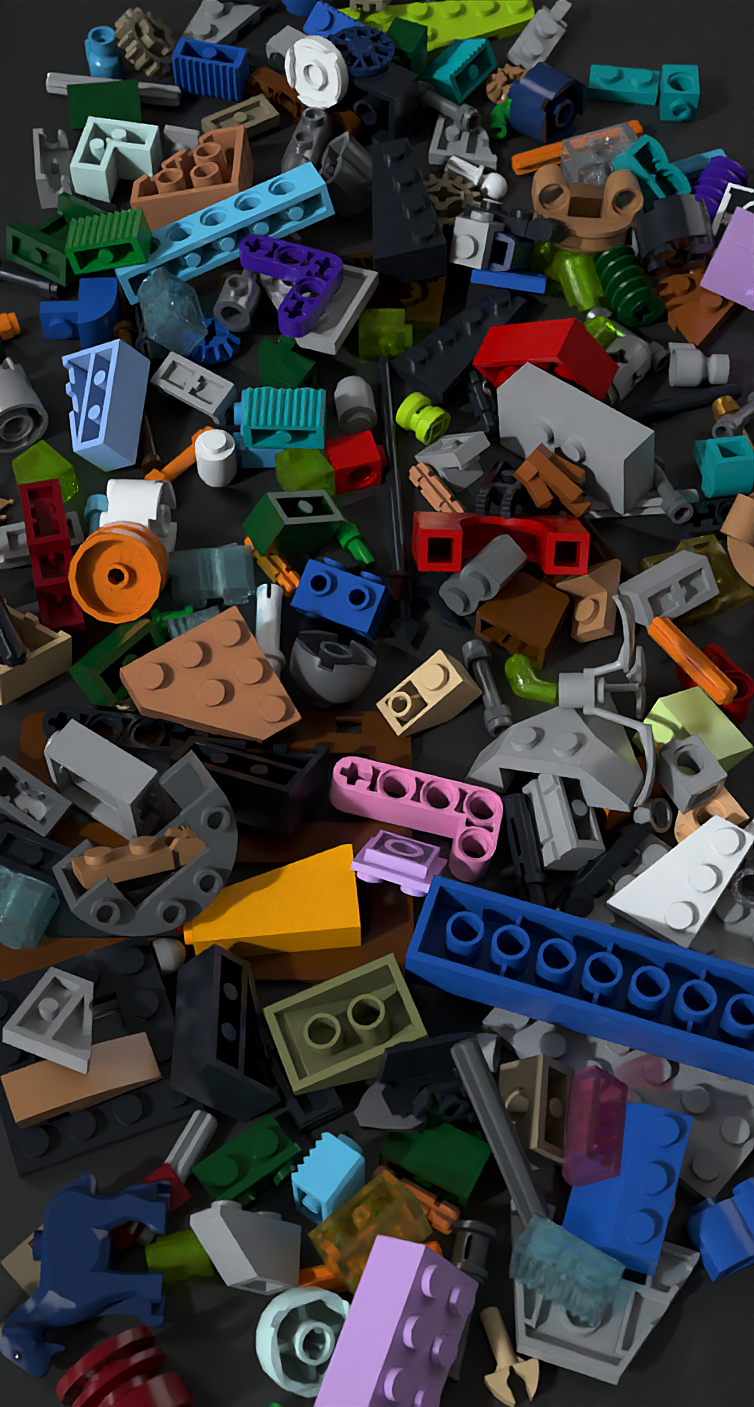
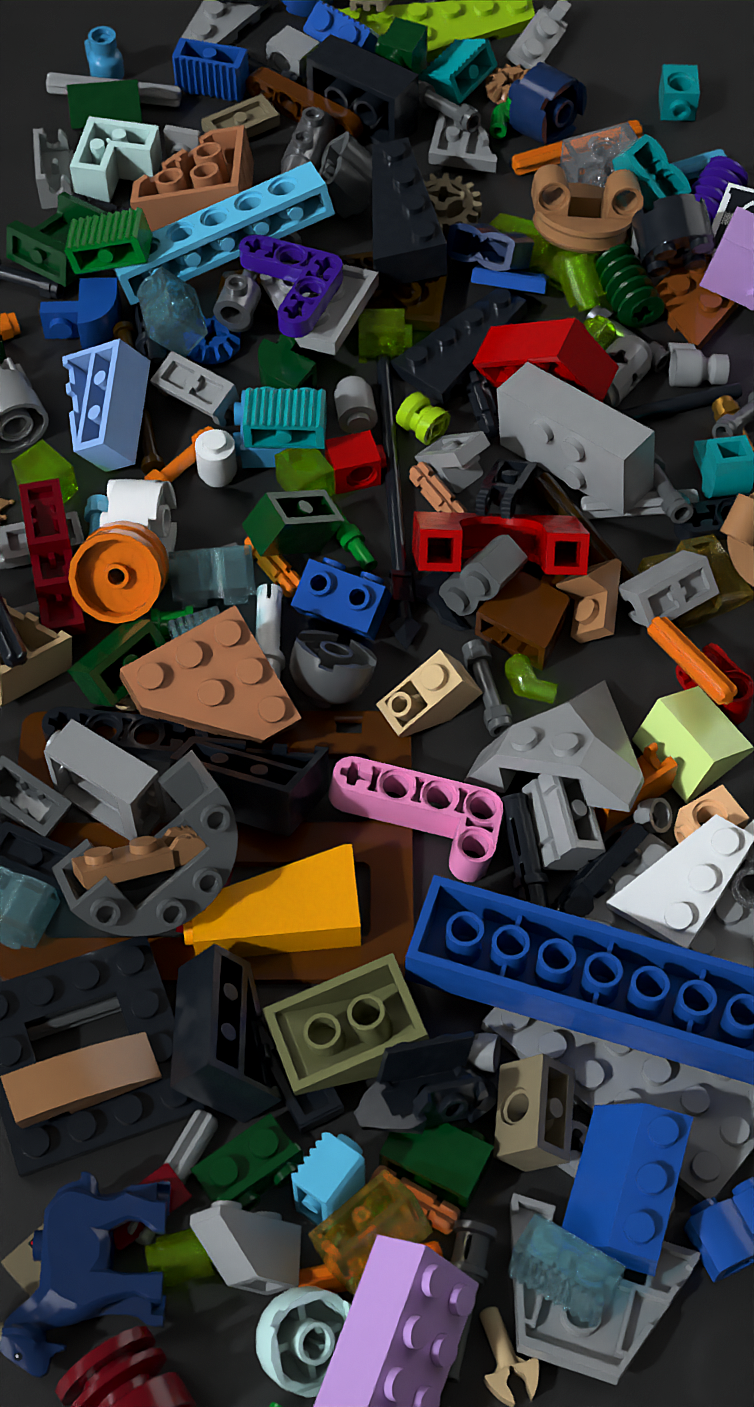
(55, 1021): light grey wing -> none
(146, 43): dark tan gear -> none
(168, 954): light grey hinge -> none
(316, 72): white tile -> none
(362, 50): dark blue wheel -> none
(400, 862): lavender piece -> none
(474, 239): light grey bracket -> none
(490, 186): white axle -> none
(499, 1129): dark grey axle -> none
(522, 223): black hinge -> none
(553, 478): dark orange rock -> none
(587, 690): light grey plant -> none
(594, 1127): clear pink brick -> none
(623, 84): teal plate -> none
(685, 789): light grey brick -> none

